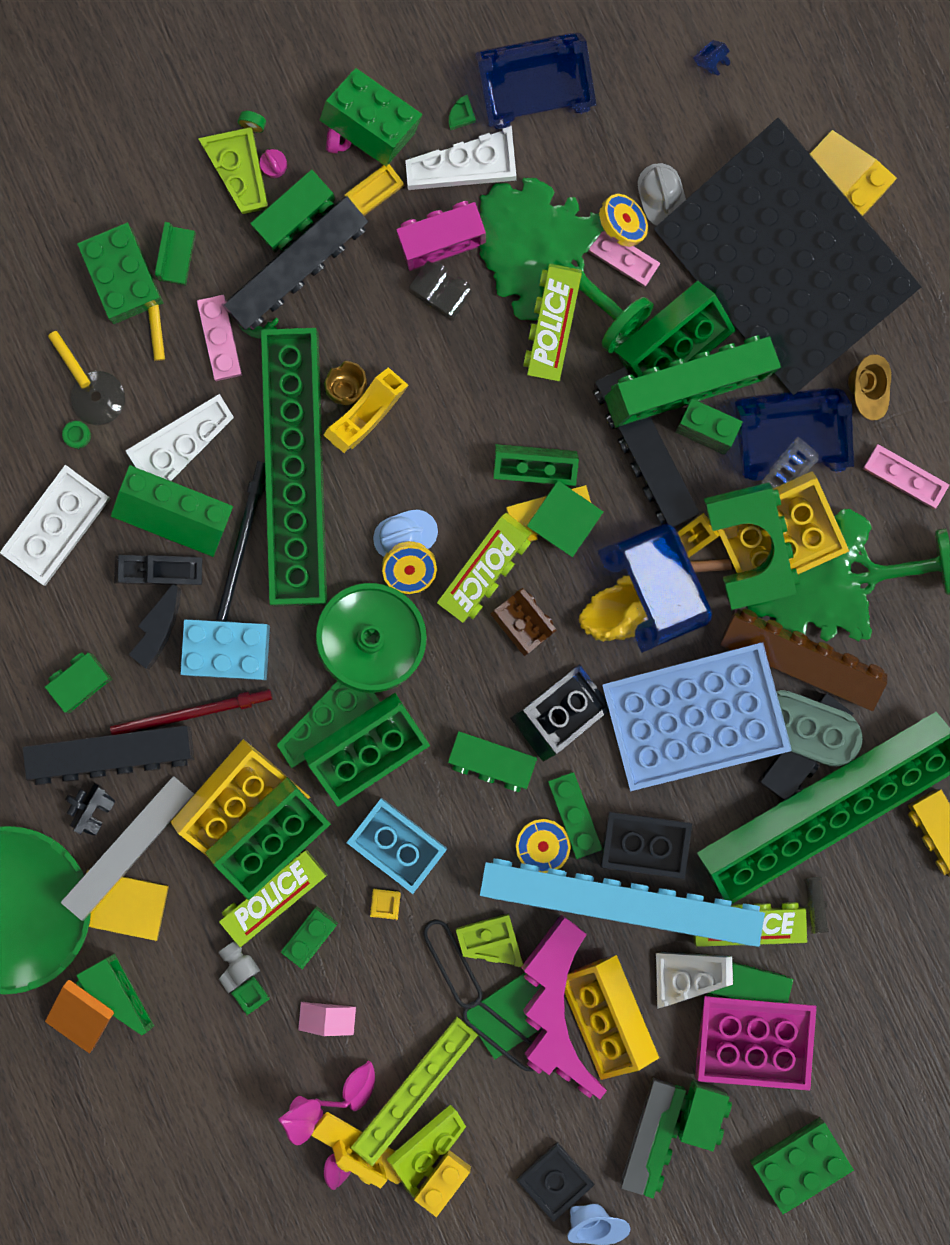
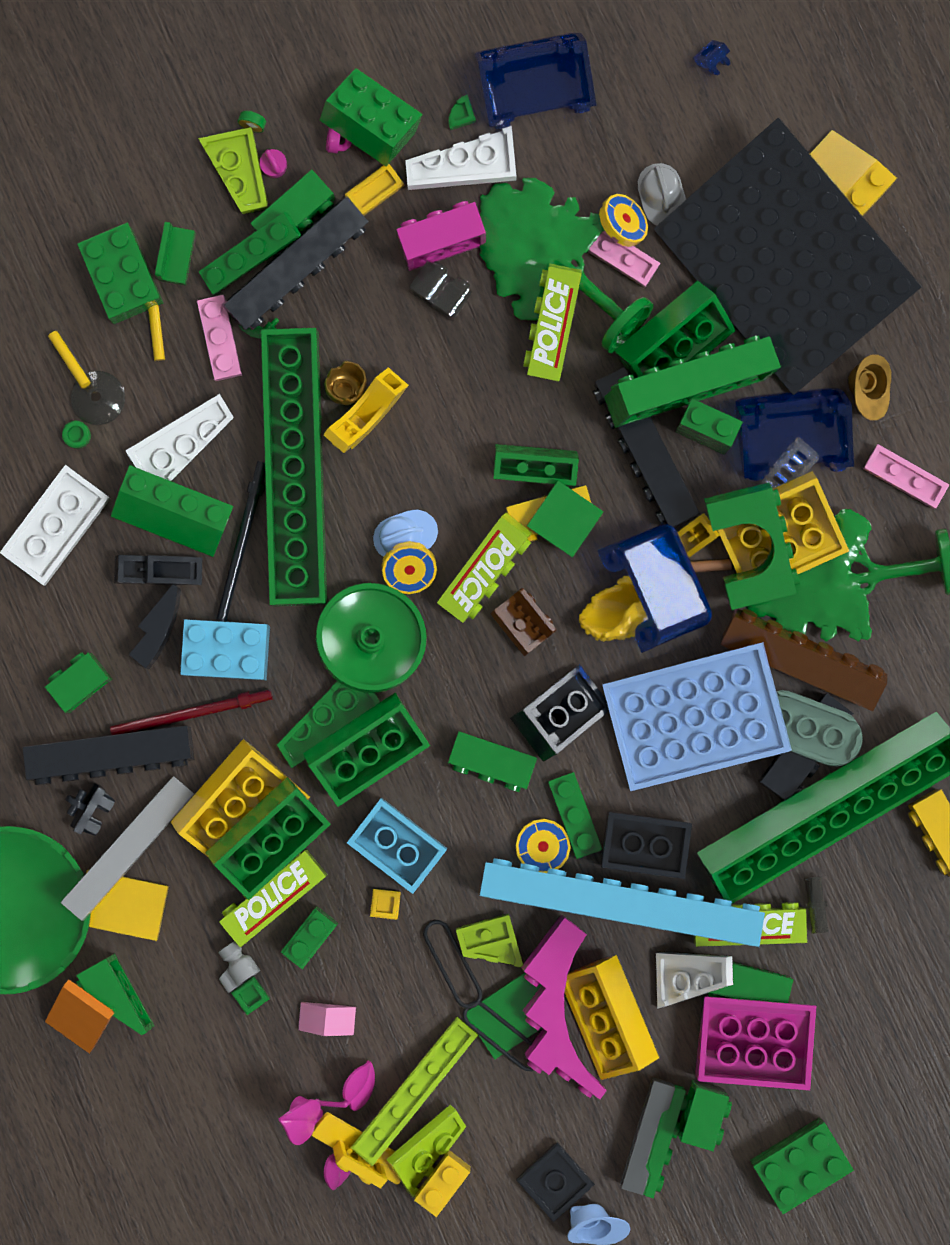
(250, 253): none -> green plate

